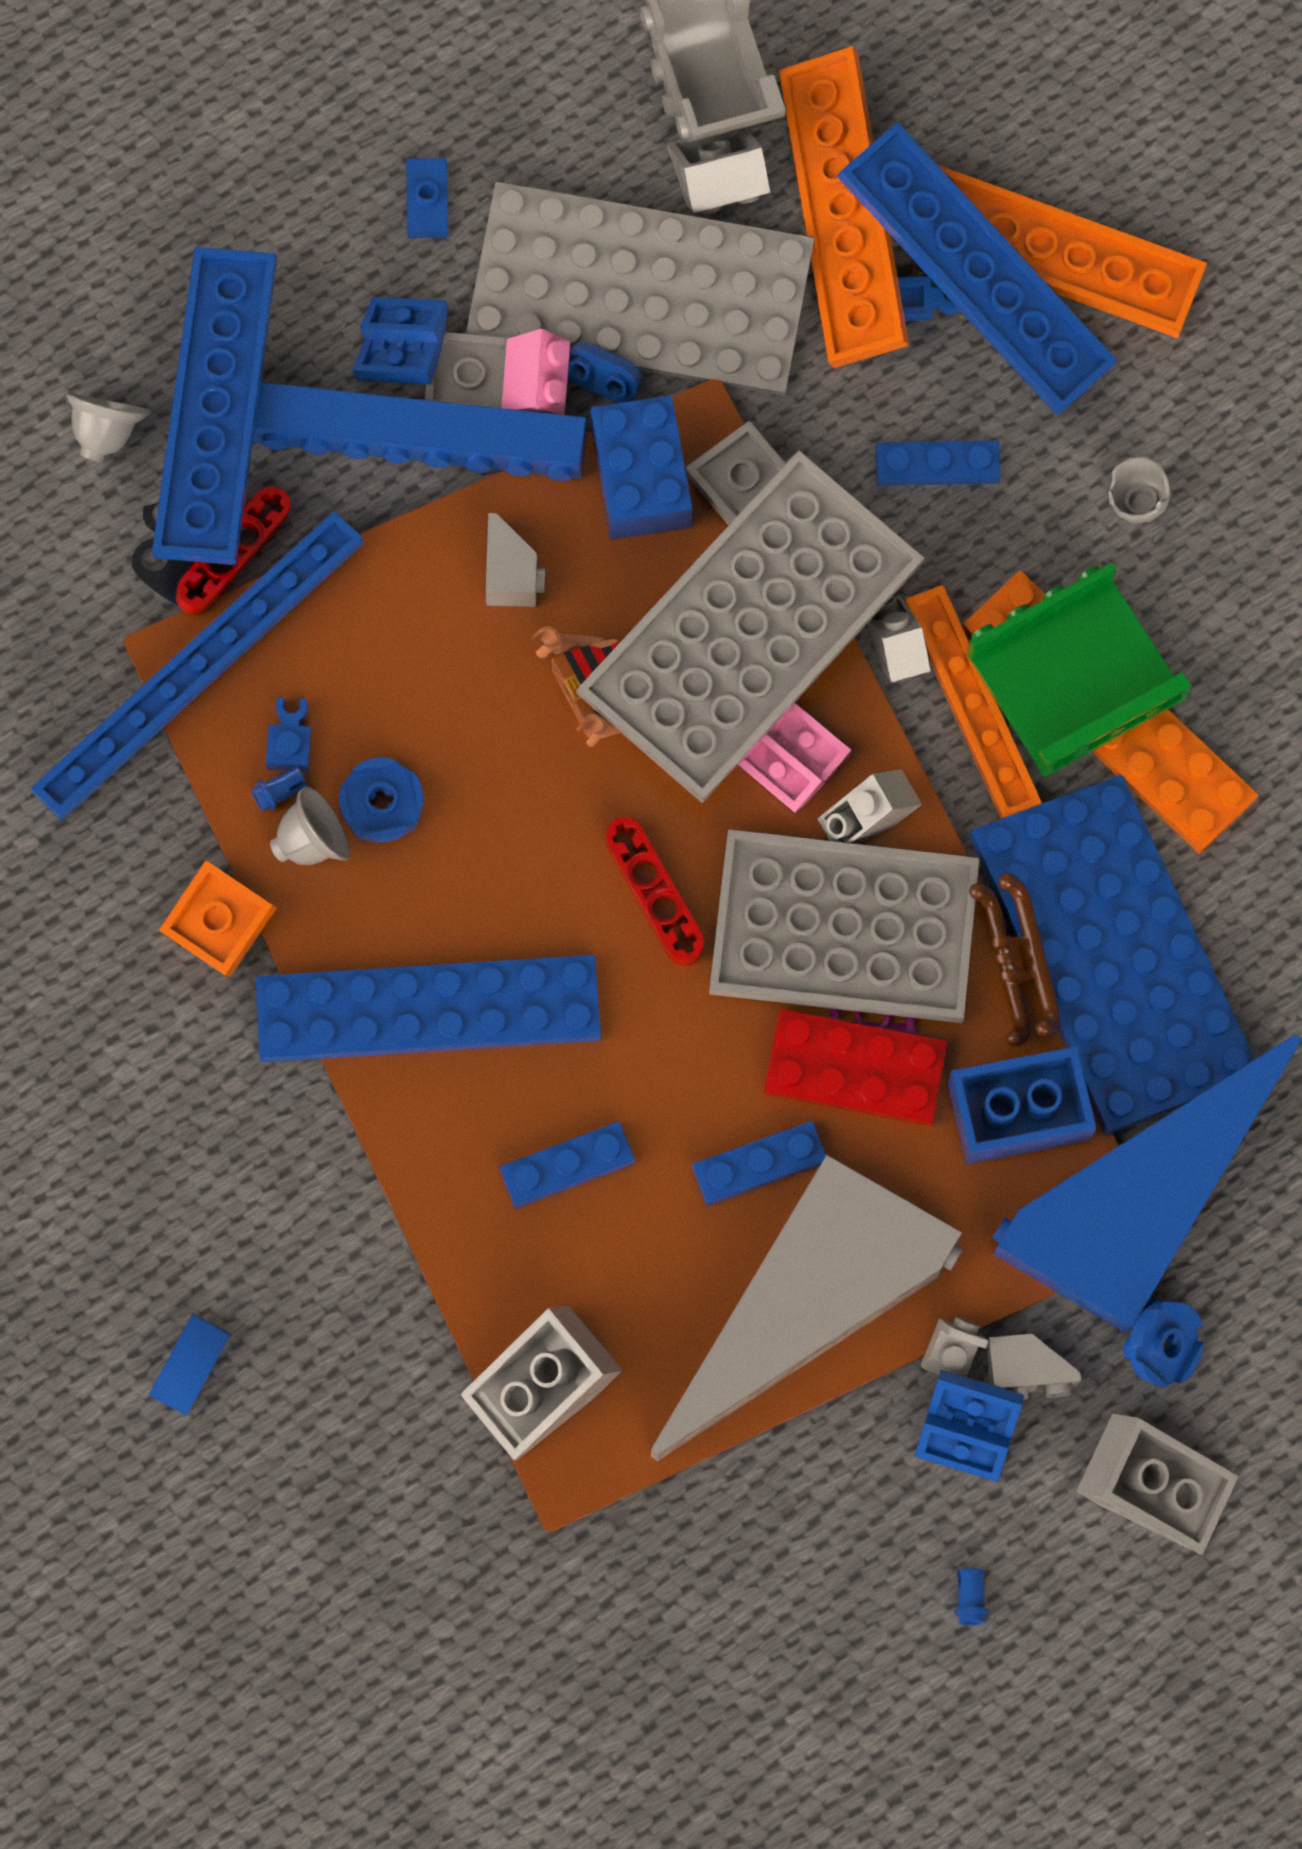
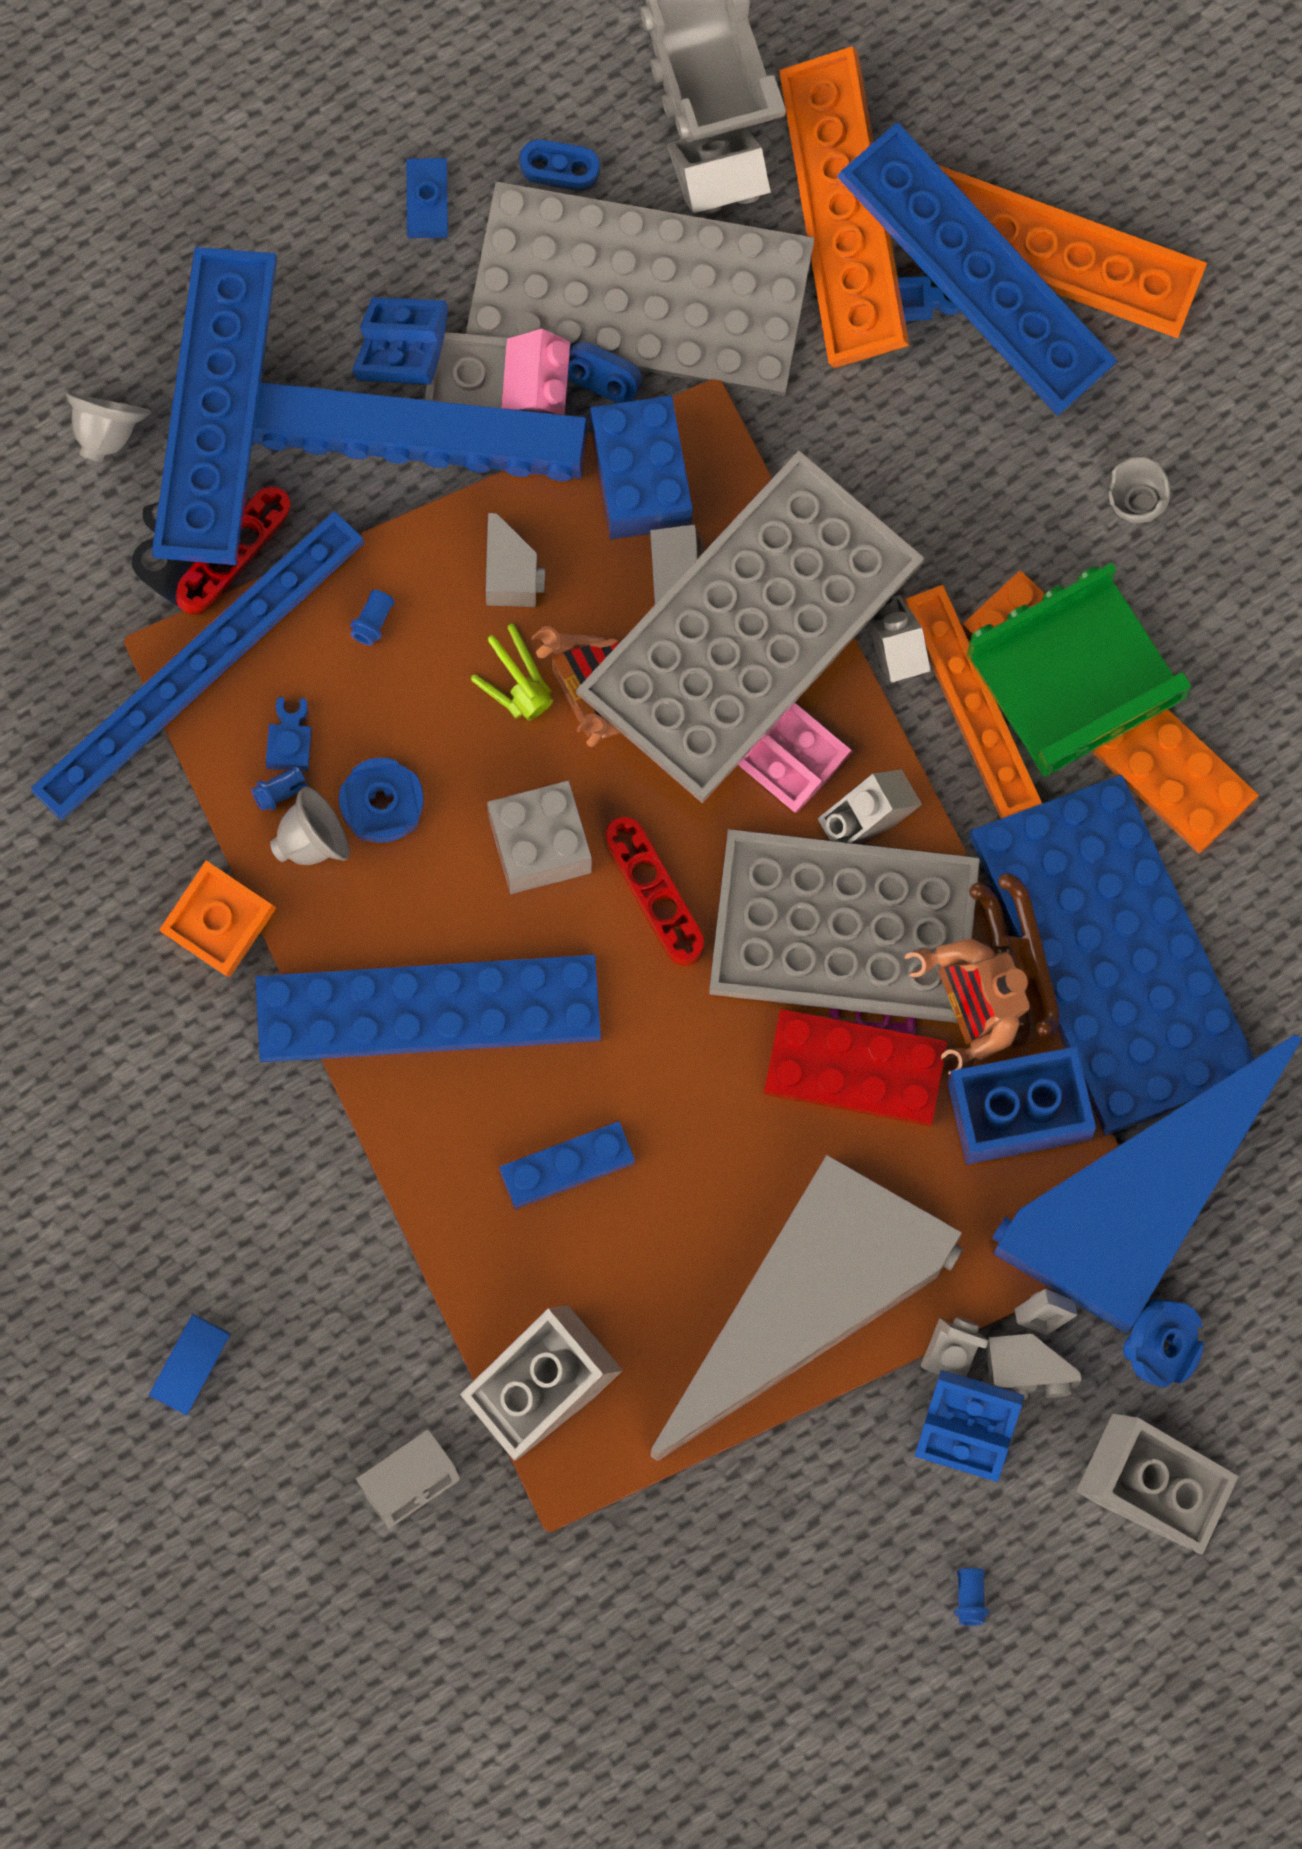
(368, 625): none -> blue pin
(408, 1479): none -> light grey hinge
(529, 697): none -> lime plant
(539, 837): none -> light grey brick
(560, 162): none -> blue plate
(672, 555): none -> light grey hinge
(735, 471): light grey plate -> none
(759, 1163): blue plate -> none
(937, 463): blue plate -> none
(983, 993): none -> nougat torso
(1045, 1311): none -> light grey plate

